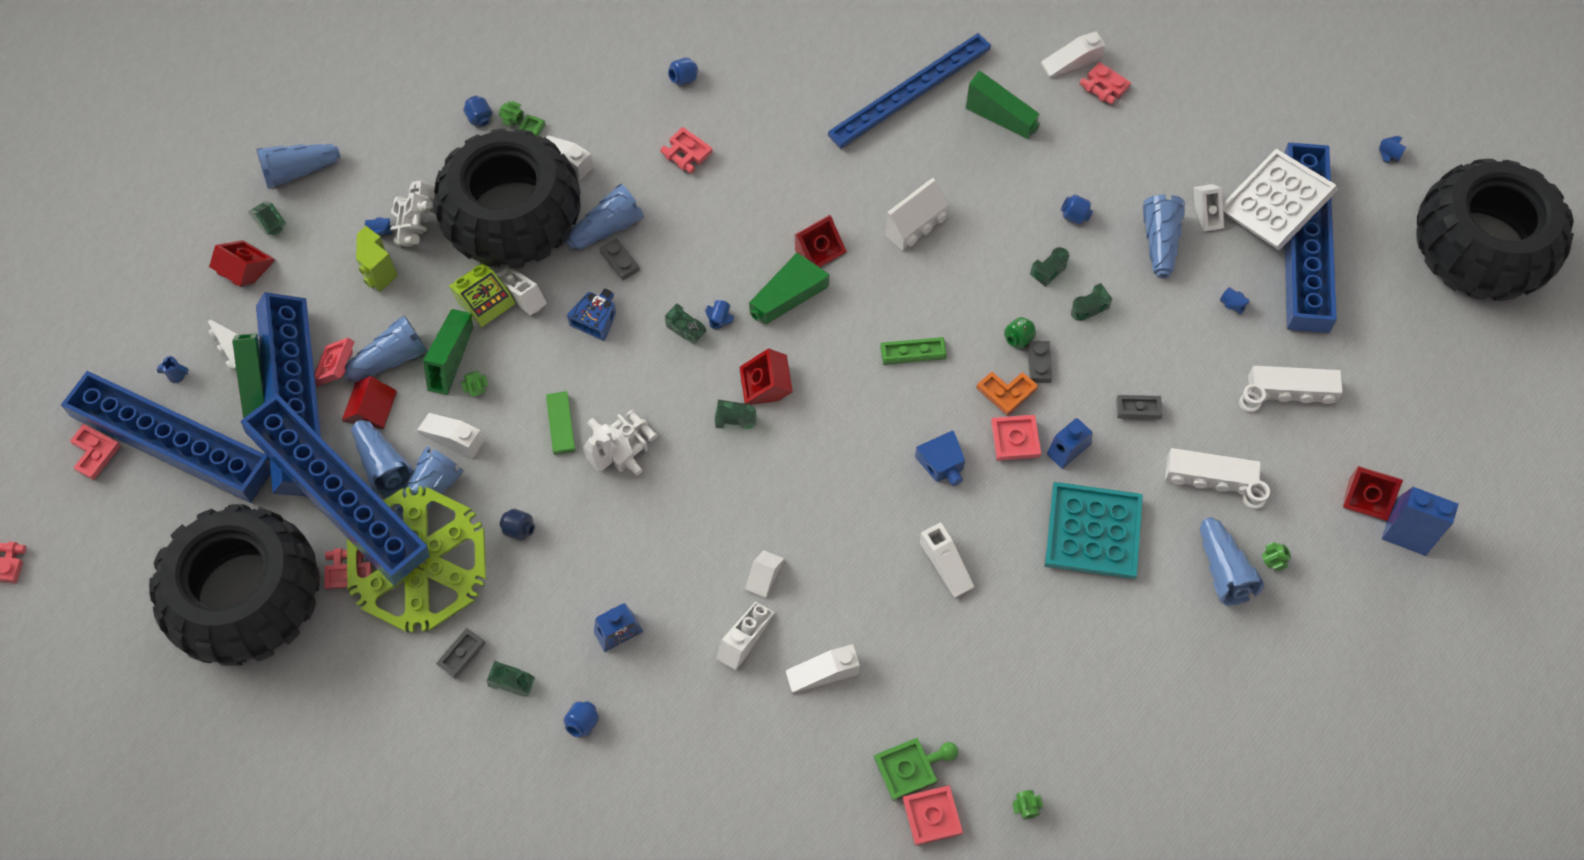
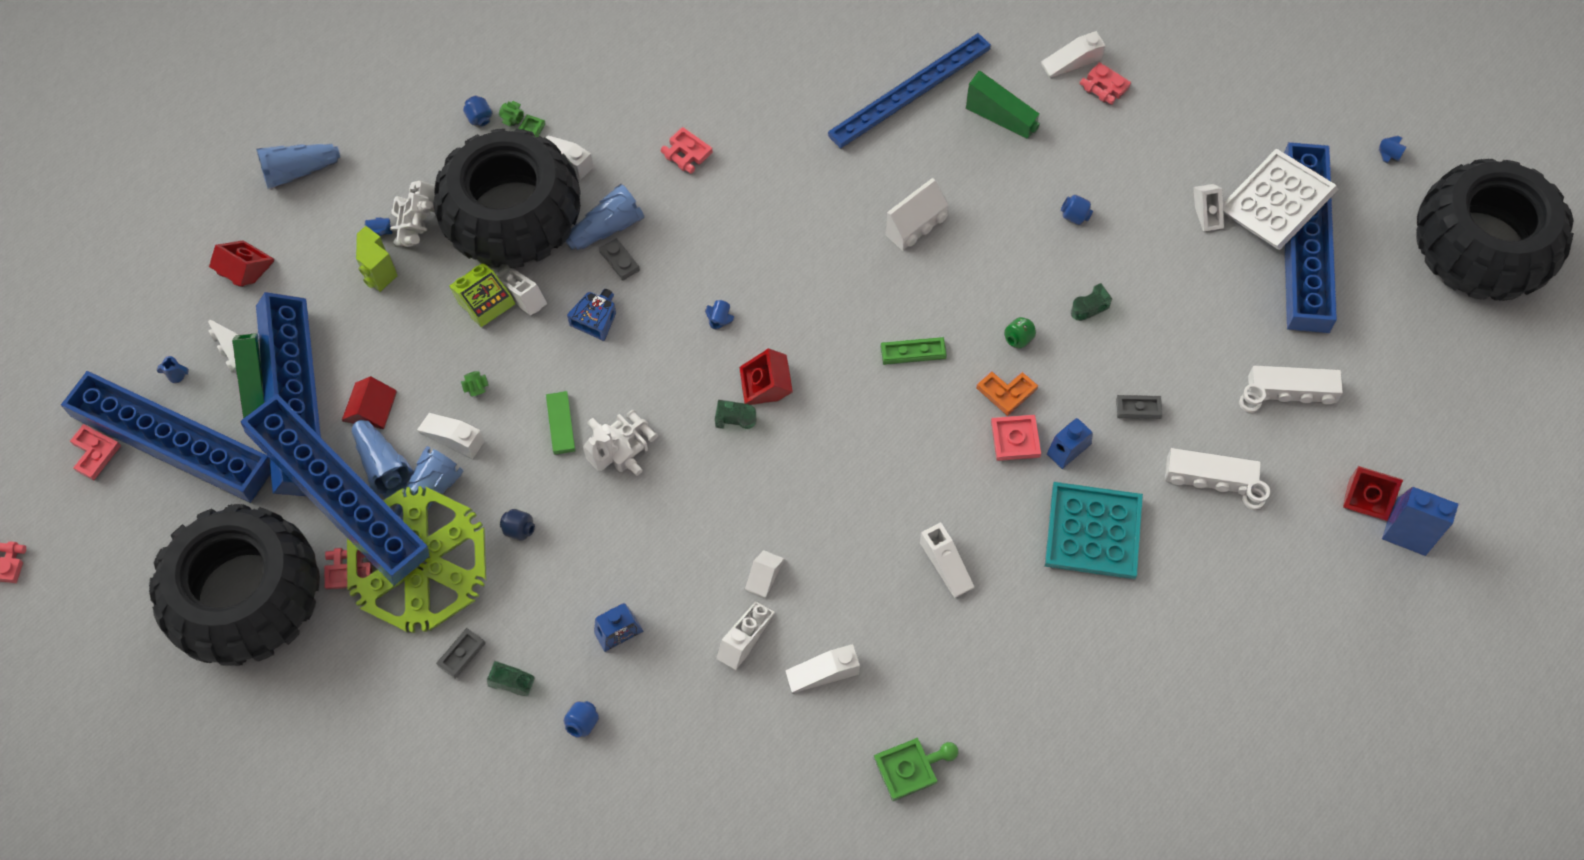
(267, 218): clear green slope -> none
(333, 361): coral plate -> none
(387, 350): medium blue cone -> none
(447, 351): green slope -> none
(683, 71): blue head -> none
(684, 324): clear green leg -> none
(788, 288): green slope -> none
(820, 242): red slope -> none
(932, 815): coral plate -> none
(942, 458): blue torso -> none
(1027, 804): bright green gear -> none
(1039, 361): dark grey plate -> none
(1049, 269): clear green leg -> none
(1163, 231): medium blue cone -> none
(1229, 566): medium blue cone -> none
(1234, 300): blue piece -> none
(1276, 556): bright green gear -> none

